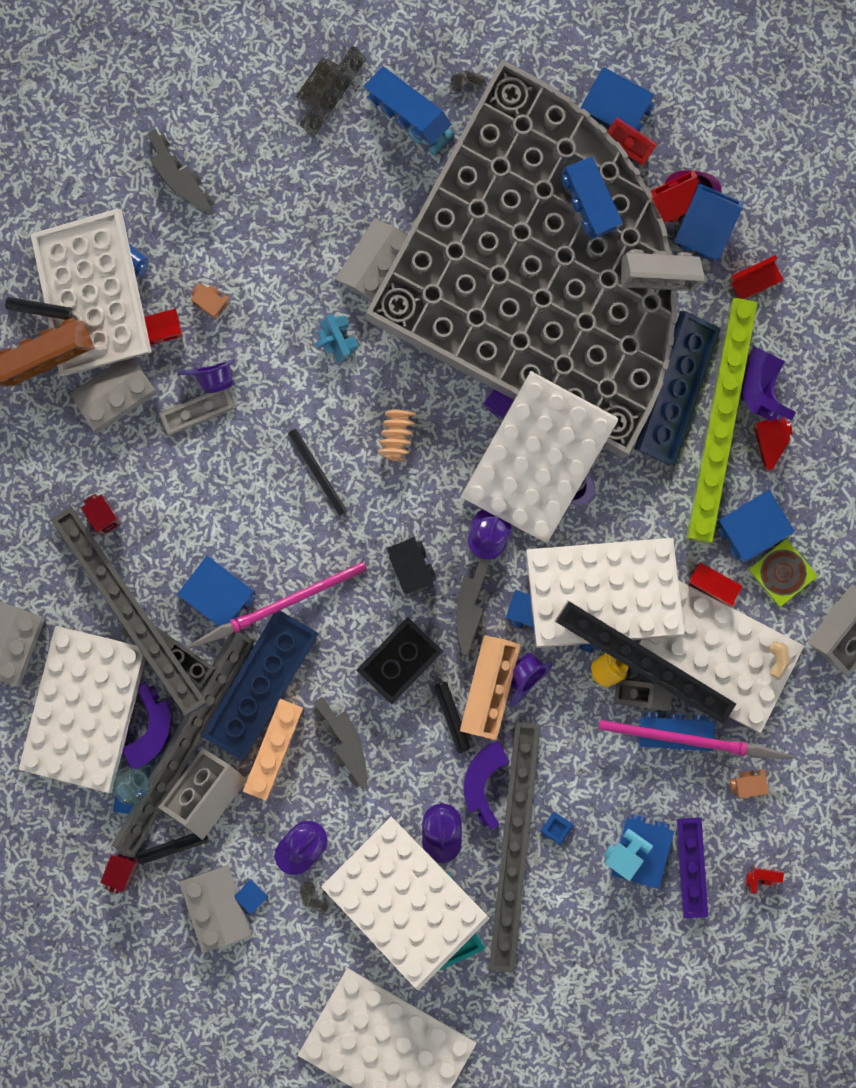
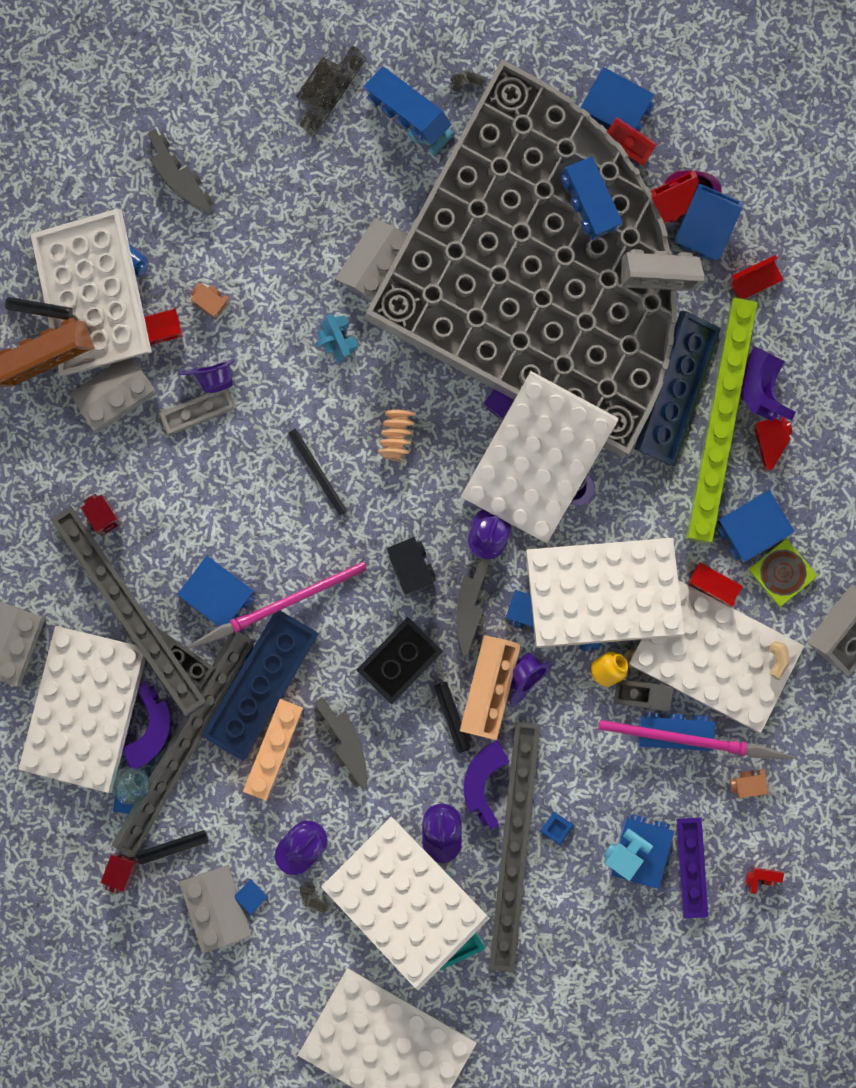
(202, 793): light grey slope -> none
(645, 662): black plate -> none

